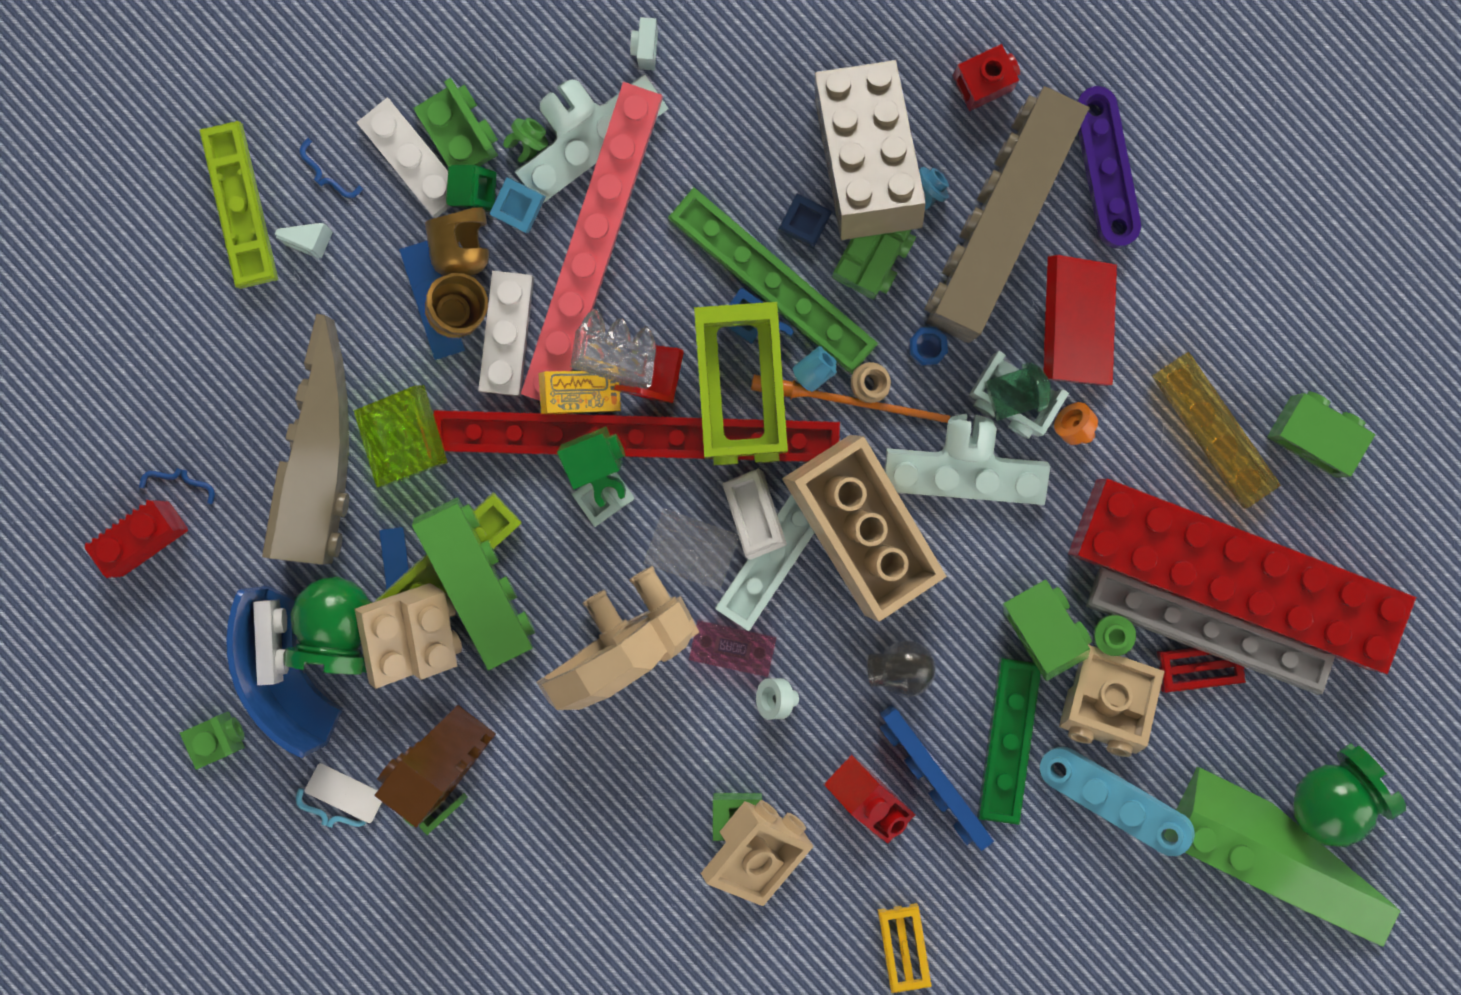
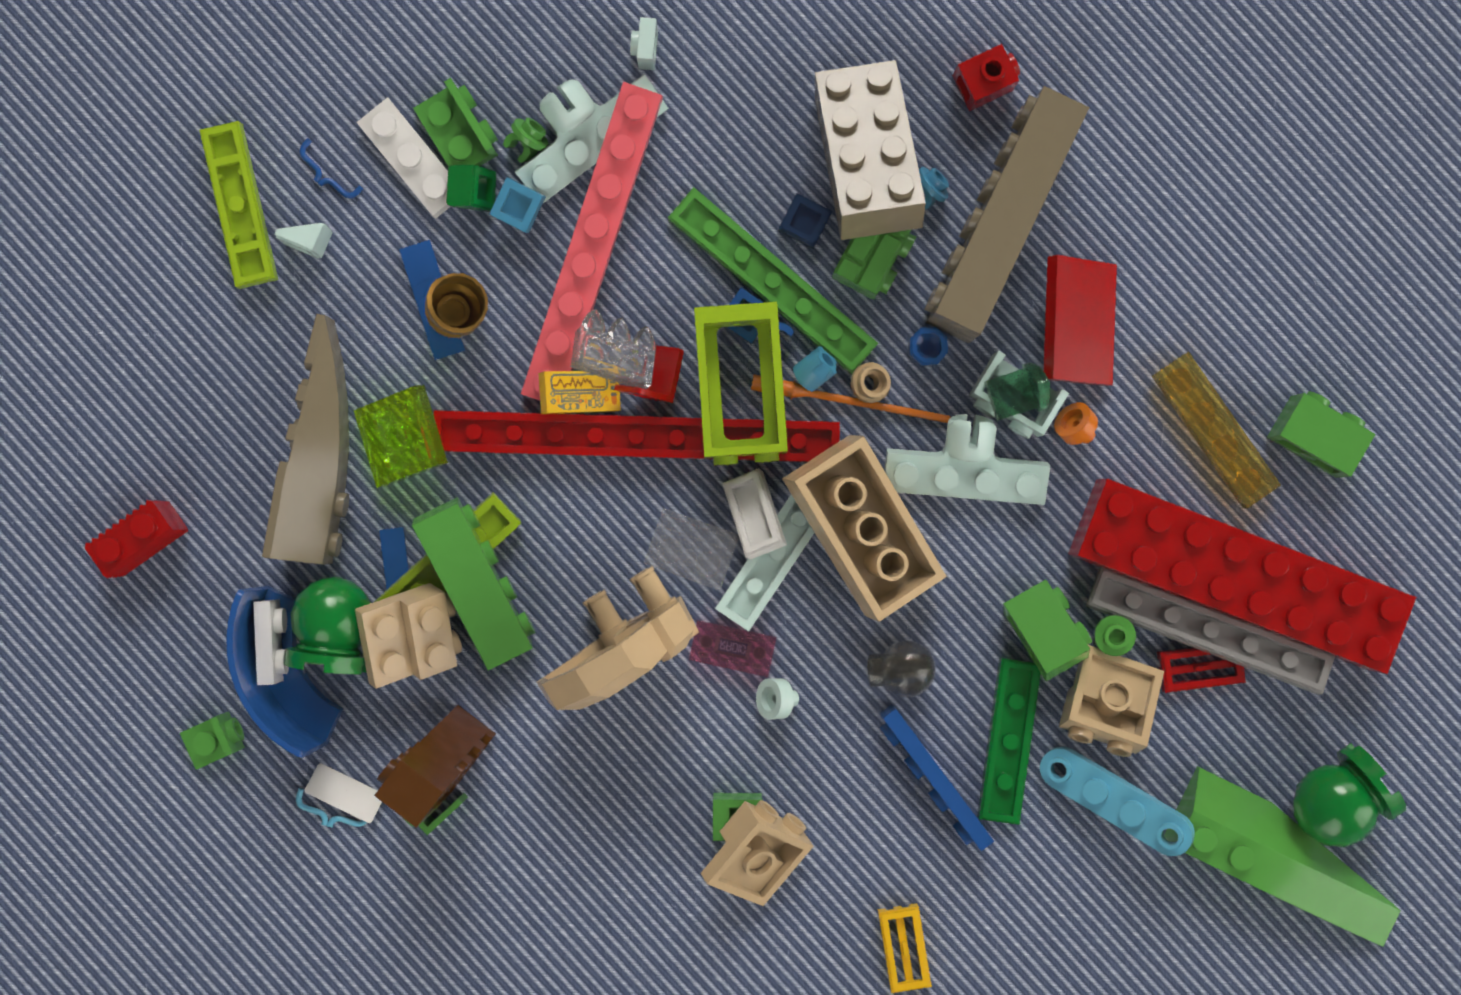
(175, 475): blue piece -> none
(444, 238): pearl gold helmet -> none
(506, 333): white plate -> none
(585, 498): light aqua slope -> none
(592, 461): green brick -> none
(869, 799): red slope -> none
(1108, 169): dark purple plate -> none

